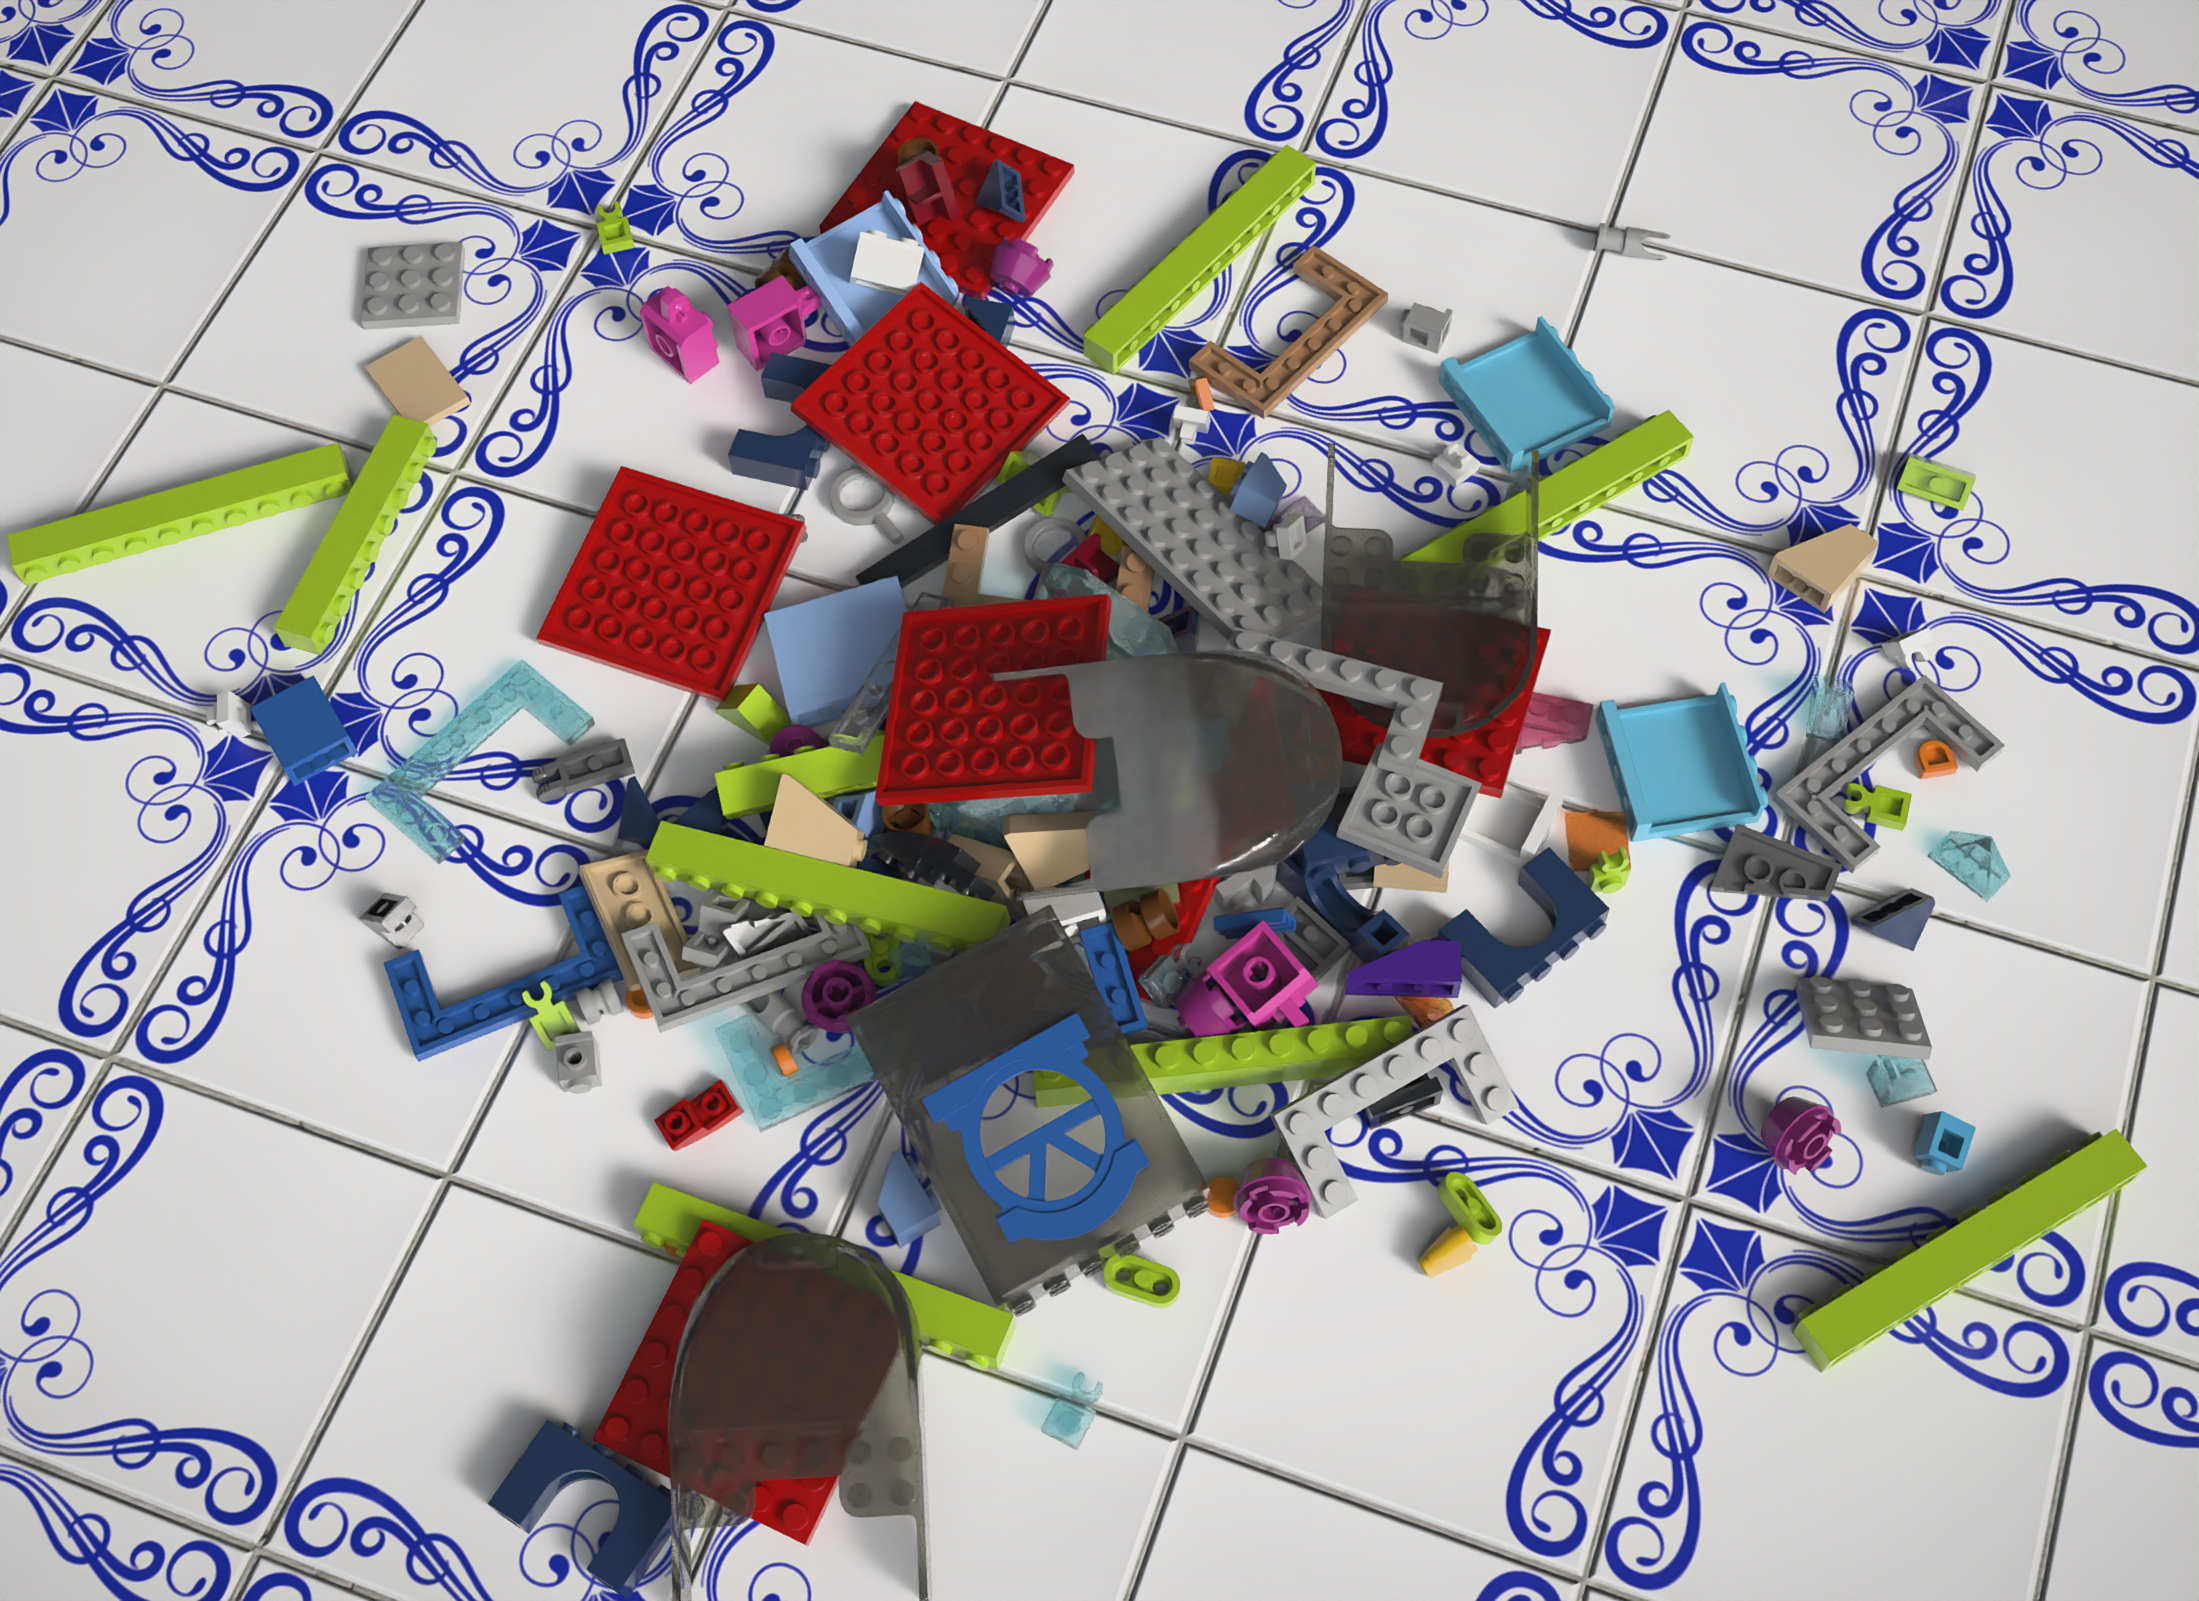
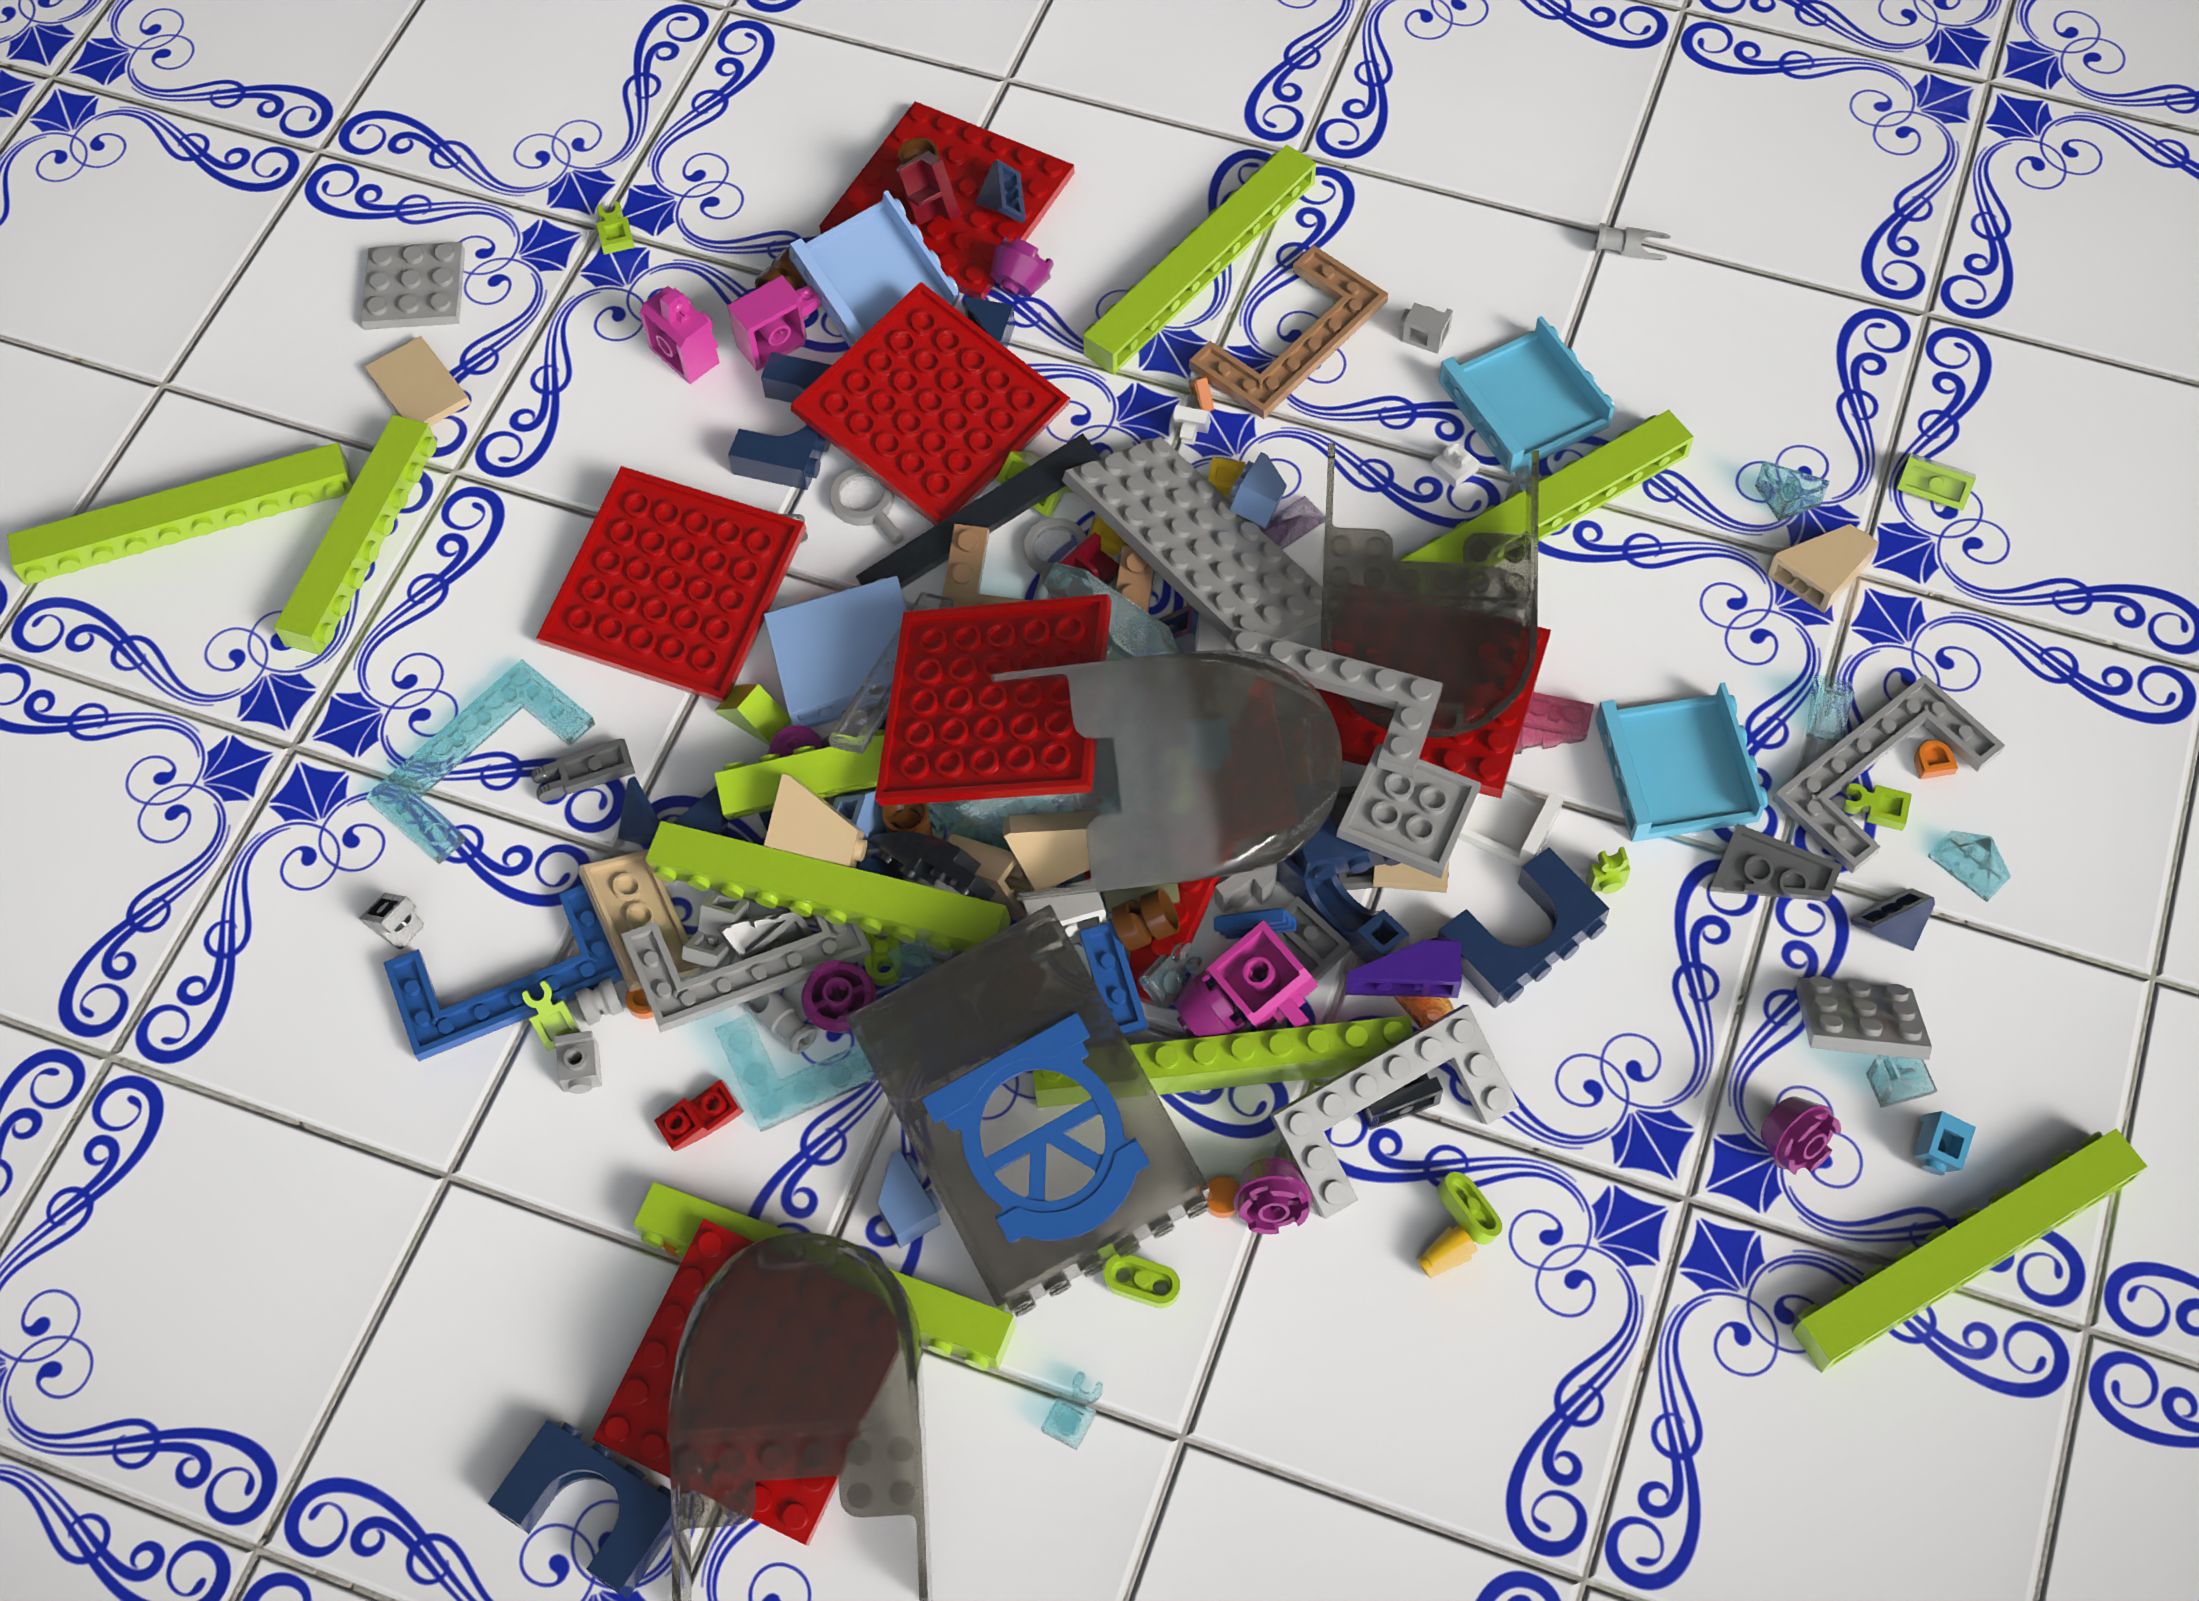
(231, 715): white tile -> none
(303, 730): blue brick -> none
(783, 1059): orange tile -> none
(886, 263): white slope -> none
(1288, 536): white tile -> none
(1591, 833): clear orange piece -> none
(1789, 490): none -> clear light blue slope
(1909, 643): white tile -> none

